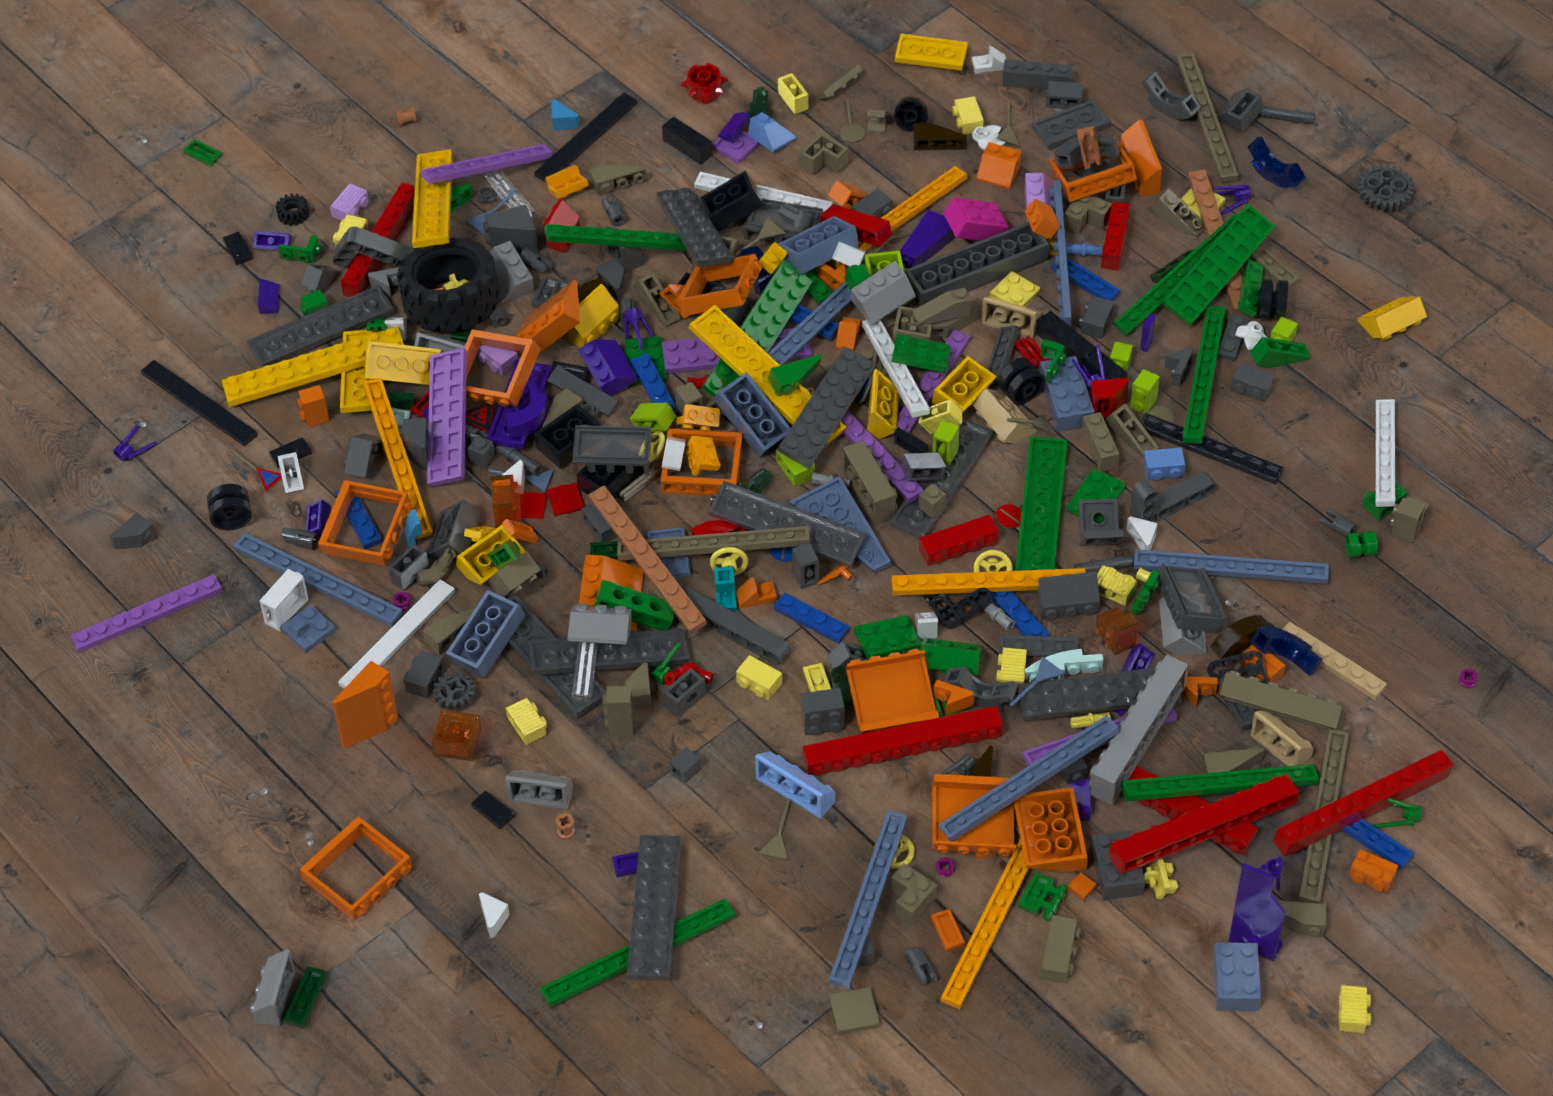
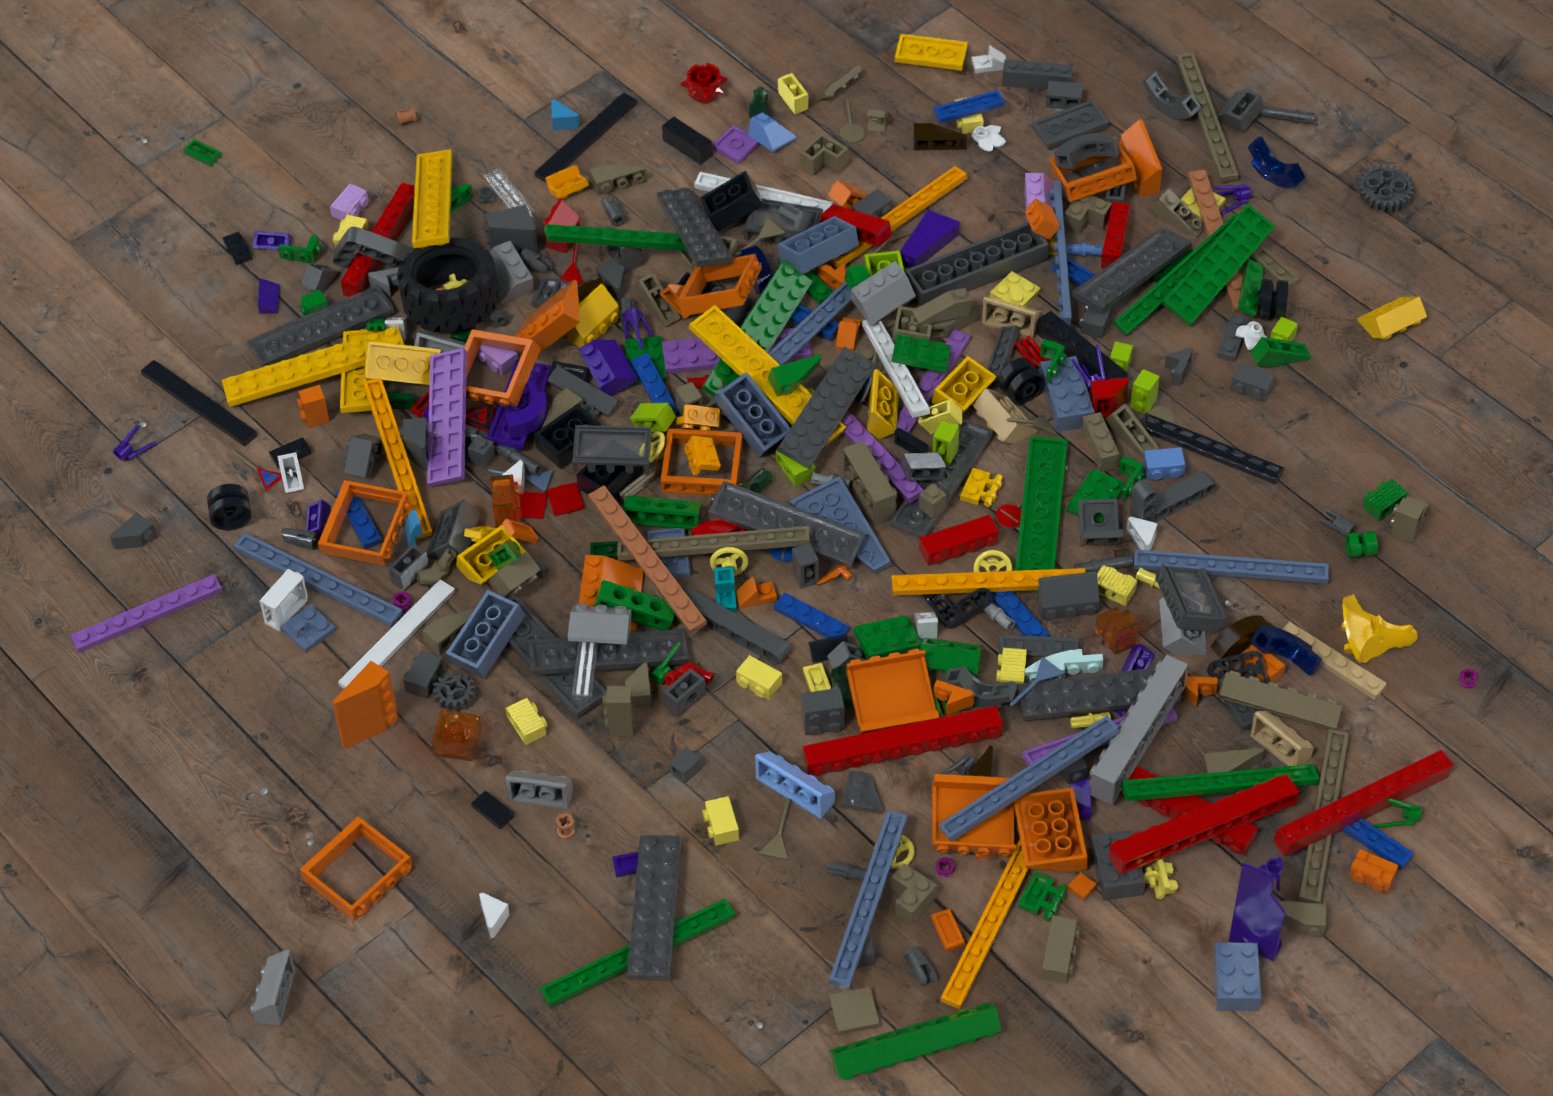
(292, 217): black tyre -> none
(305, 997): dark green plate -> none
(400, 415): light aqua tile -> none
(477, 222): sand blue piece -> none
(487, 163): medium lavender plate -> none
(572, 272): none -> red piece
(597, 524): dark grey brick -> none
(663, 512): none -> green brick
(673, 453): white slope -> none
(721, 821): none -> light yellow brick
(735, 126): dark purple slope -> none
(773, 257): yellow bracket -> none
(821, 648): none -> black plate
(846, 871): none -> dark grey axle
(848, 254): white slope -> none
(861, 793): none -> flat silver wing
(910, 111): black cylinder -> none
(915, 1040): none -> green brick
(968, 106): none -> blue plate
(974, 219): dark pink brick -> none
(975, 487): none -> yellow plate
(999, 165): orange slope -> none
(1007, 134): dark tan piece -> none
(1089, 146): nougat hinge -> none
(1131, 269): none -> flat silver plate
(1132, 469): none -> green bracket
(1145, 593): green plate -> none
(1147, 332): dark purple tile -> none
(1204, 375): green plate -> none
(1353, 1009): light yellow brick -> none
(1371, 634): none -> yellow animal
(1385, 453): white tile -> none

